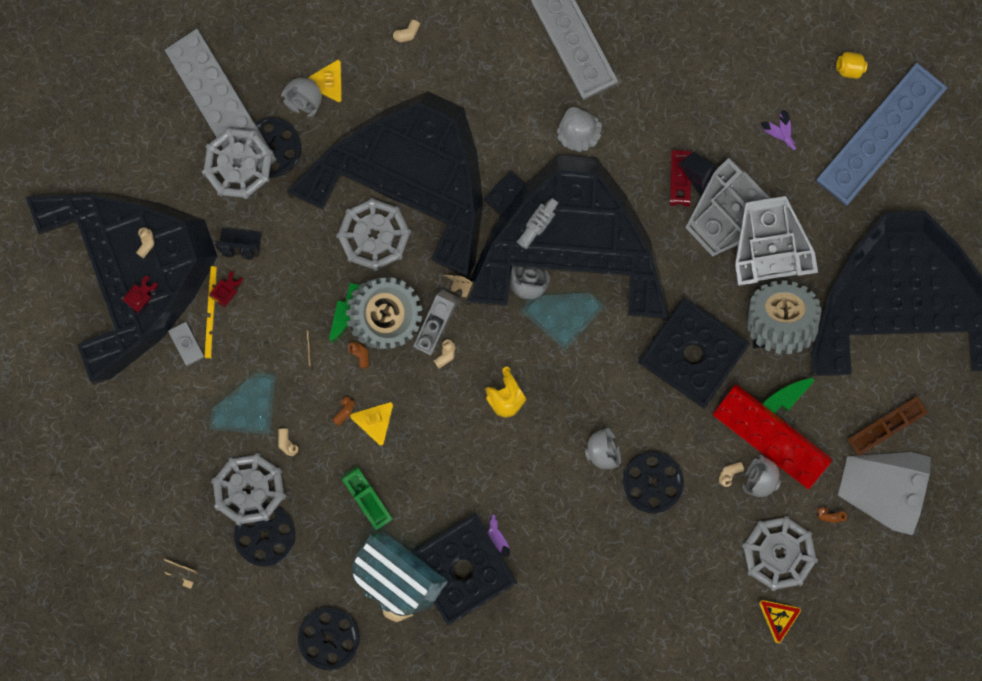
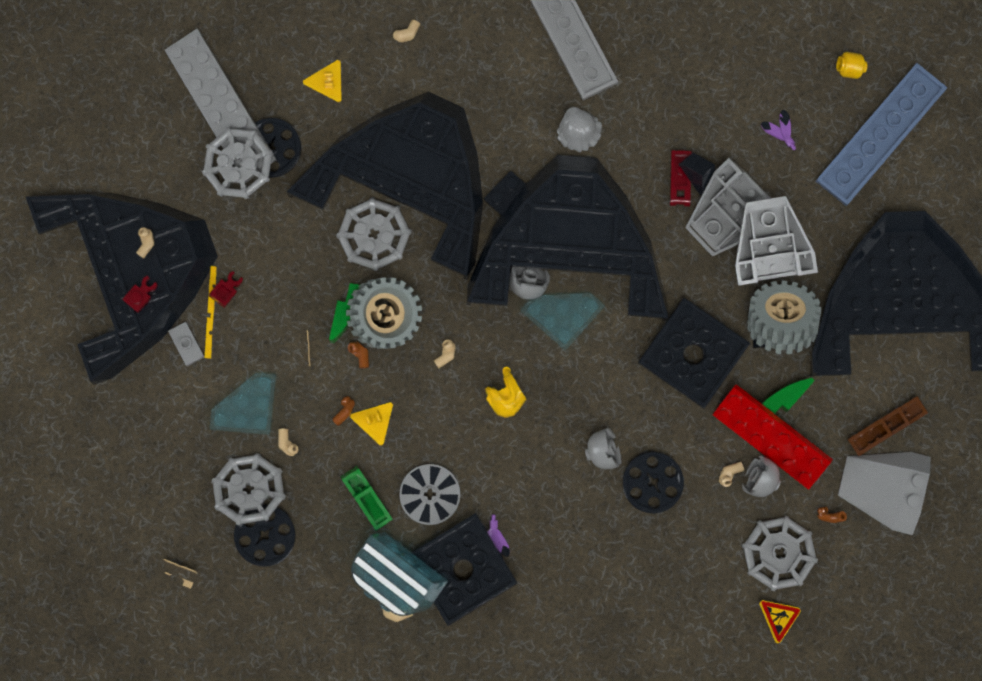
(239, 243): black bracket -> none
(300, 93): light grey cylinder -> none
(339, 637): black wedge -> none
(418, 506): none -> light grey piece
(436, 321): light grey slope -> none
(457, 284): tan piece -> none
(538, 222): light grey hinge -> none

